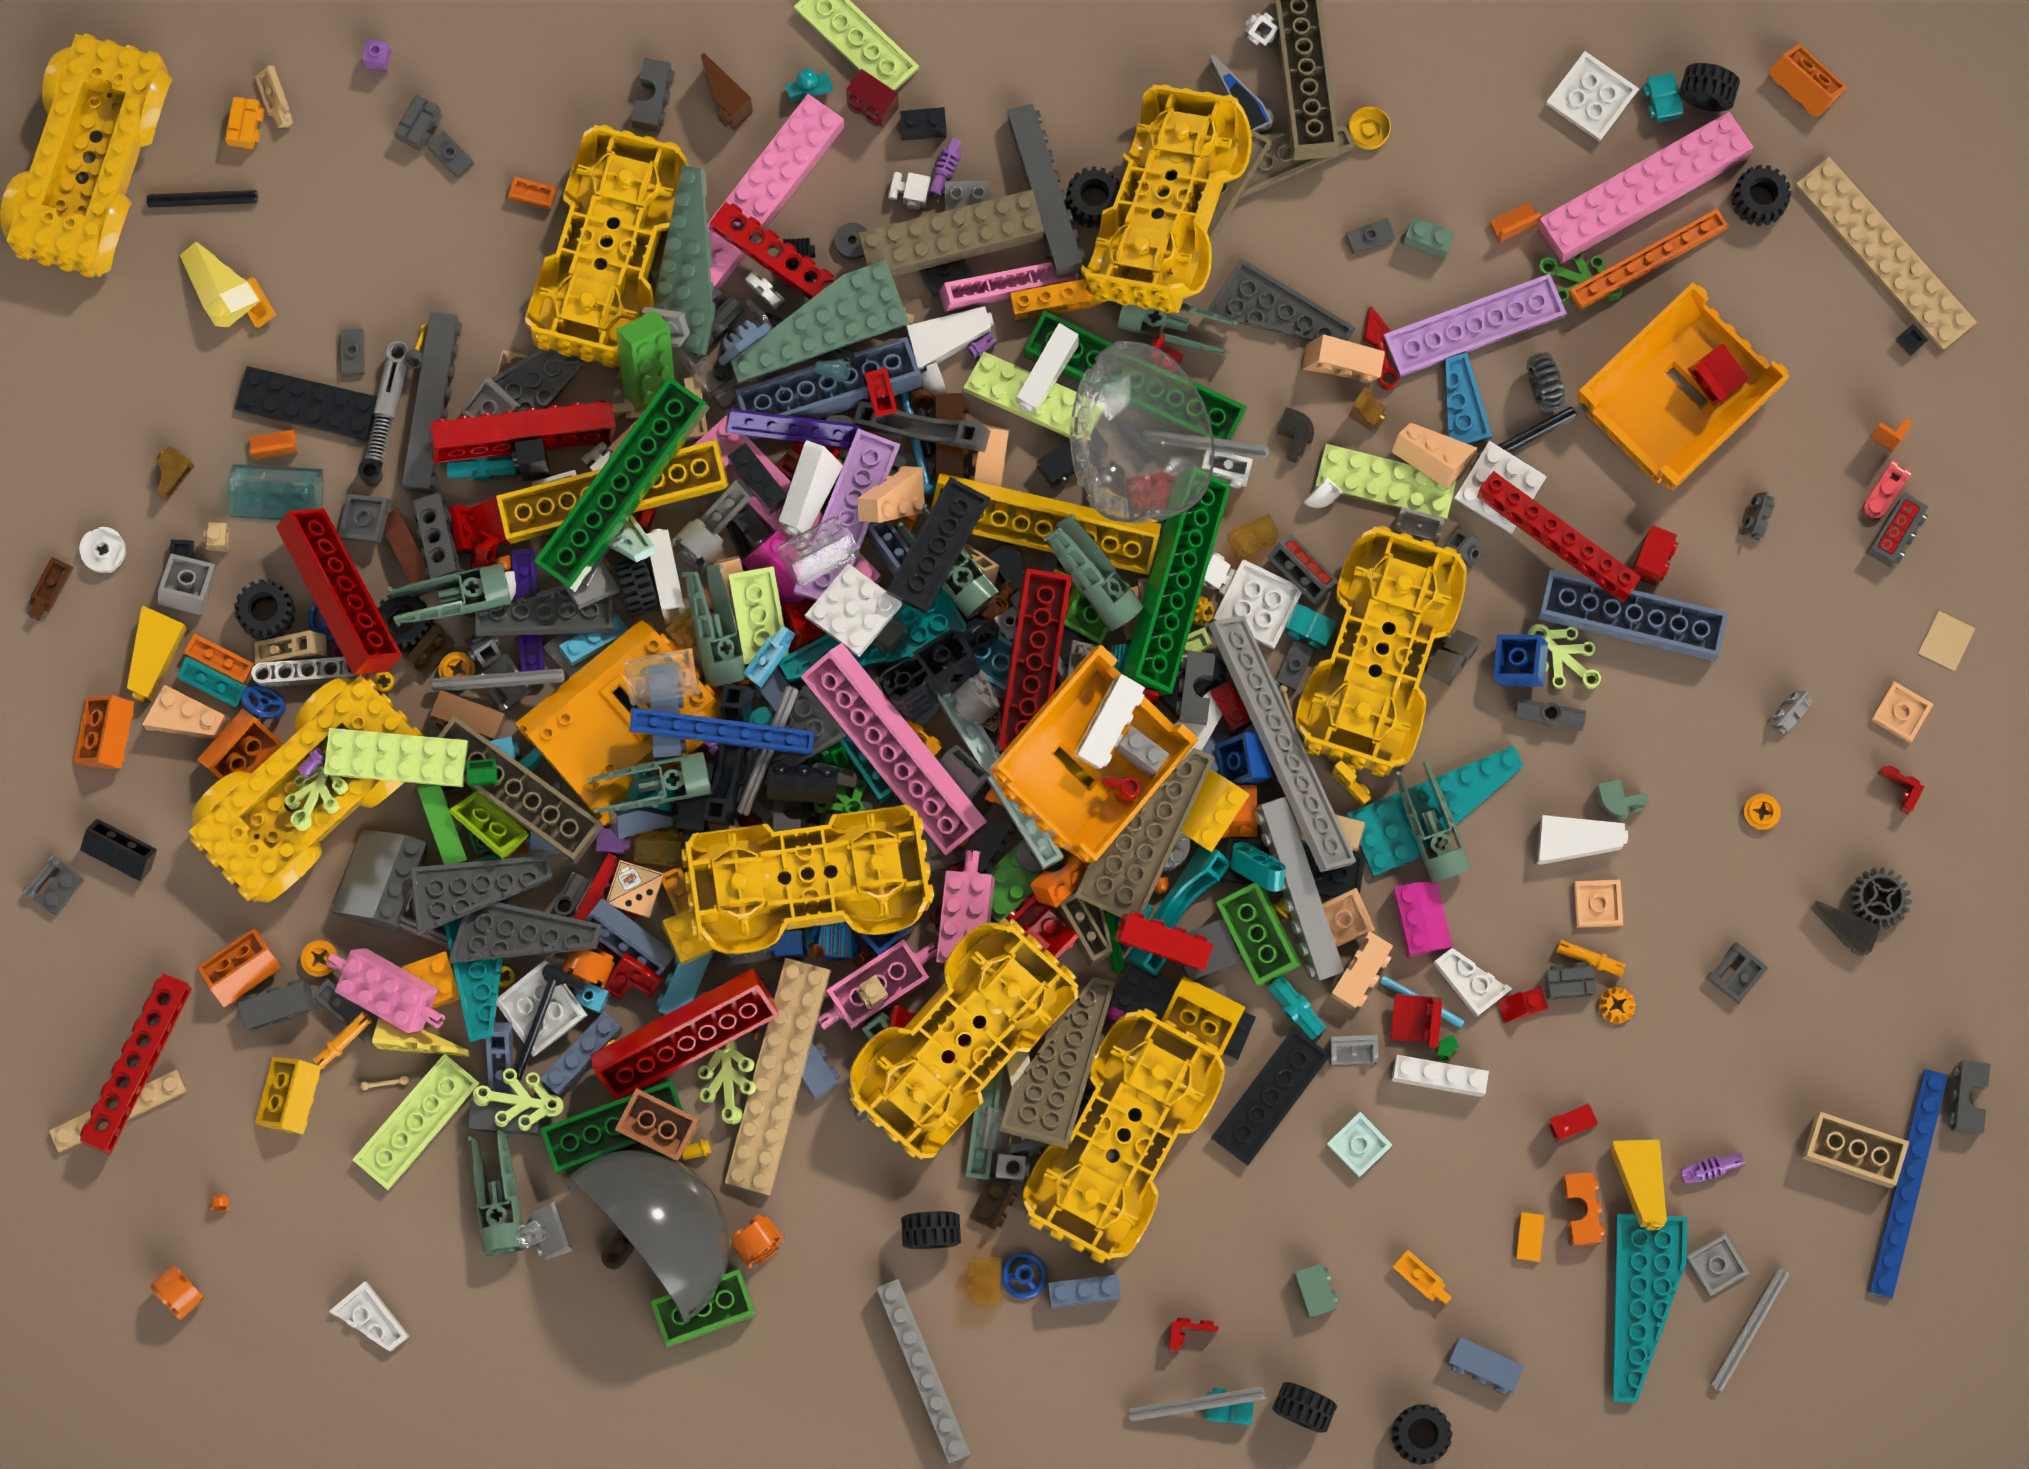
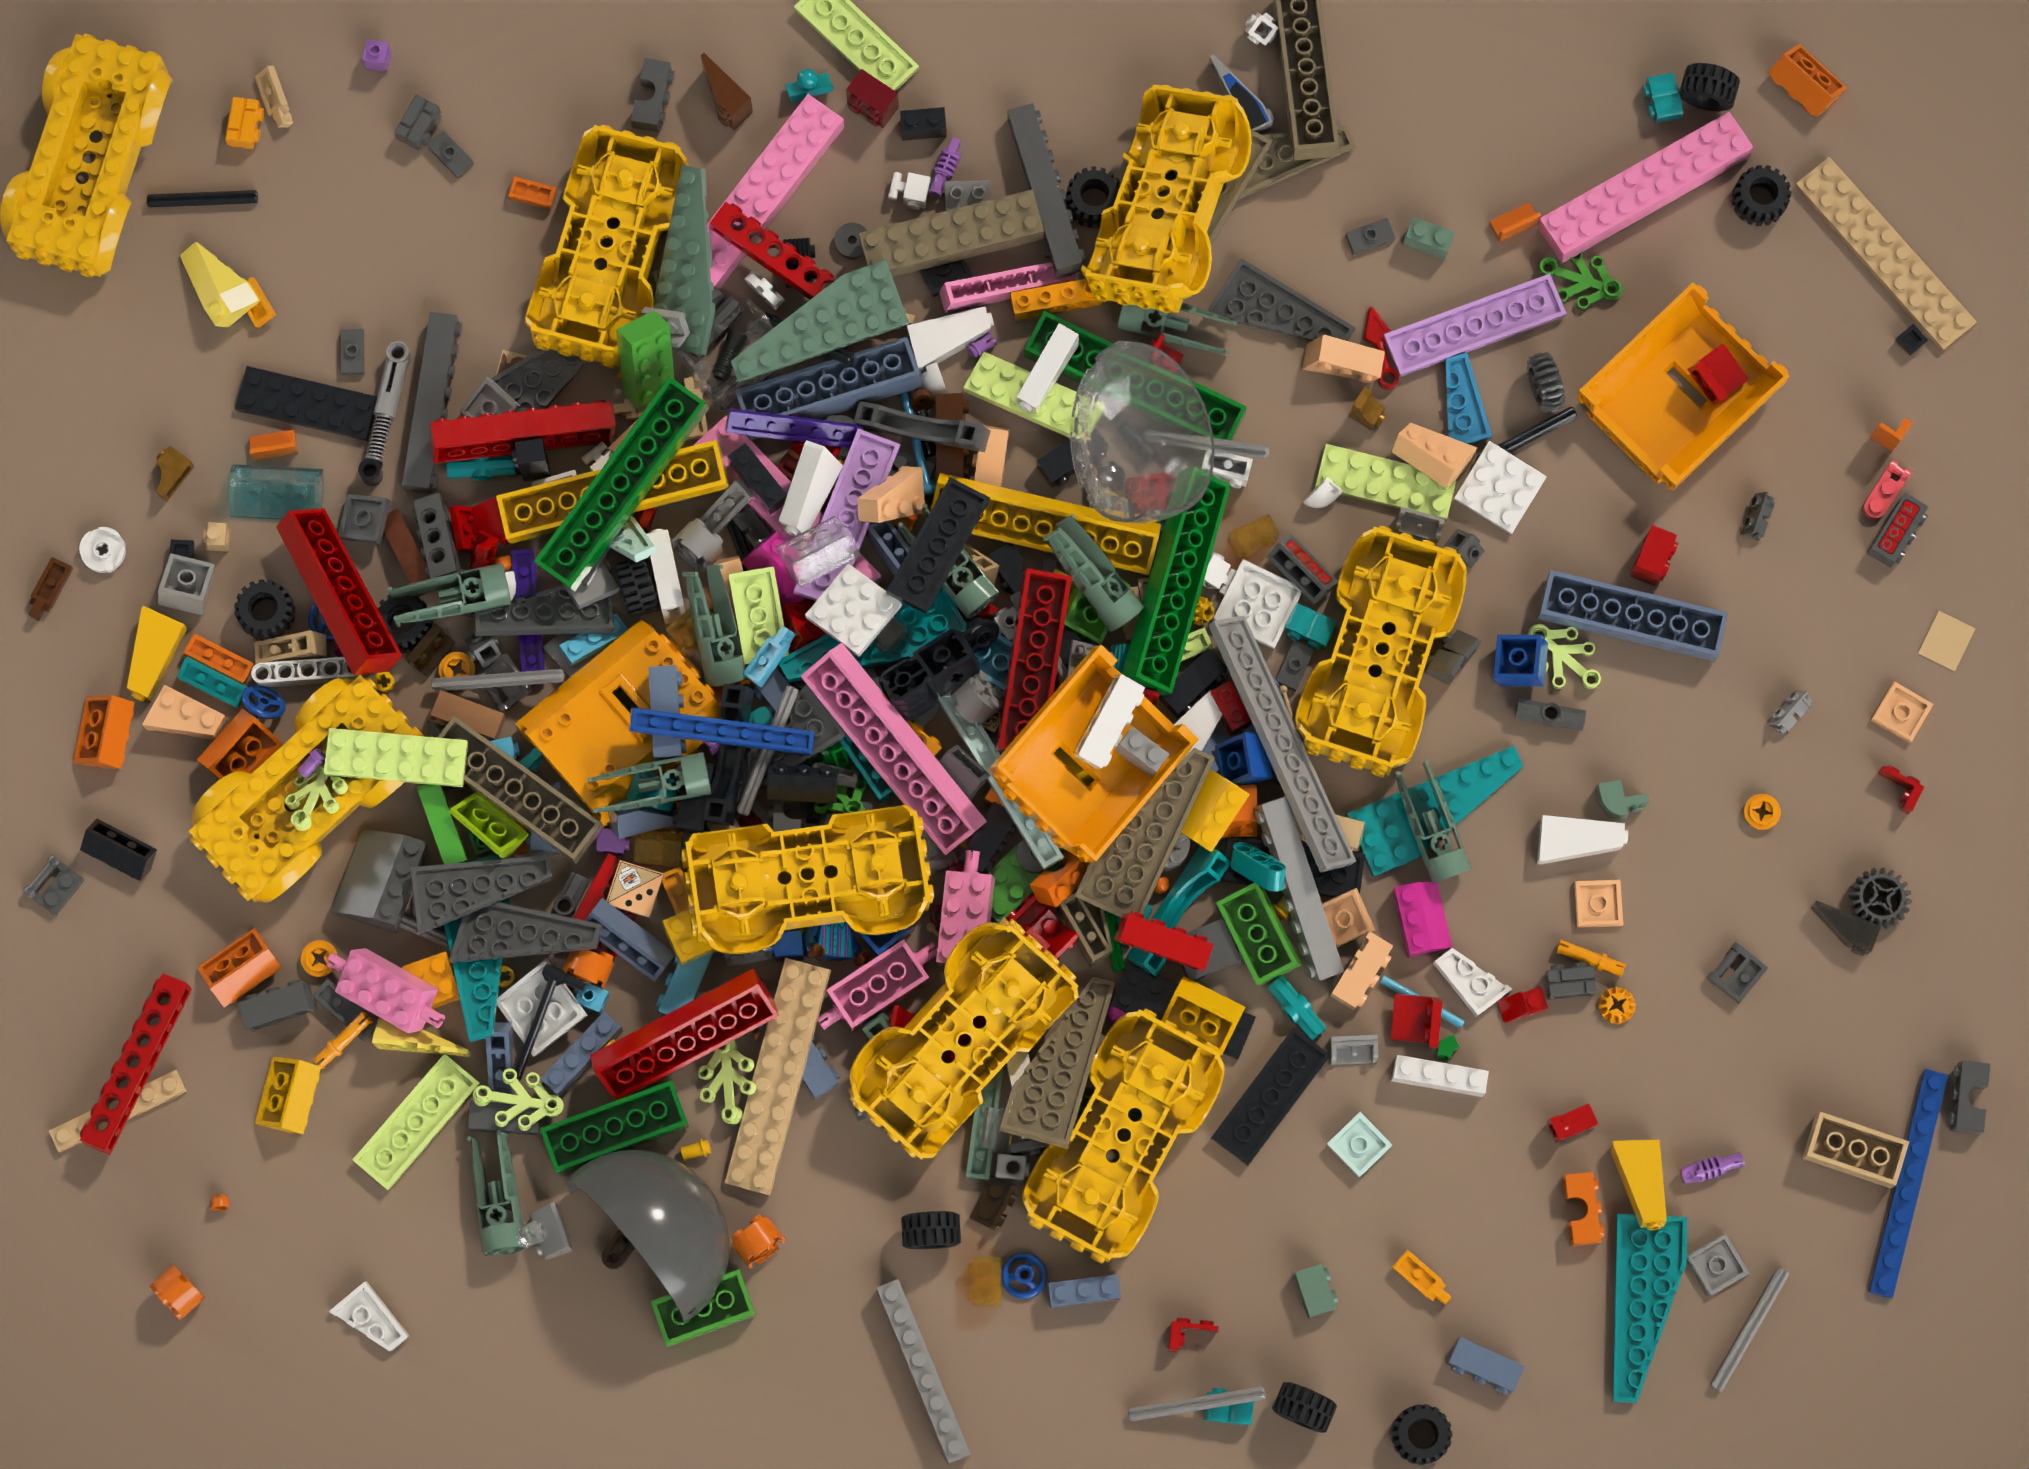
(403, 1081): tan hinge -> none
(414, 353): dark grey hinge -> none
(482, 772): green piece -> none
(634, 973): red tile -> none
(658, 1125): nougat slope -> none
(661, 676): clear slope -> none
(742, 341): sand blue piece -> none
(836, 369): clear light blue cone -> none
(872, 992): tan brick -> none
(880, 392): red slope -> none
(998, 603): reddish brown brick -> none
(1124, 790): red piece -> none
(1193, 707): dark grey arch -> none
(1300, 428): clear smoke brick -> none
(1345, 776): yellow plate -> none
(1369, 128): yellow piece -> none
(1530, 1237): light orange tile -> none
(1558, 536): red brick -> none
(1592, 96): white plate -> none
(1648, 259): orange tile -> none

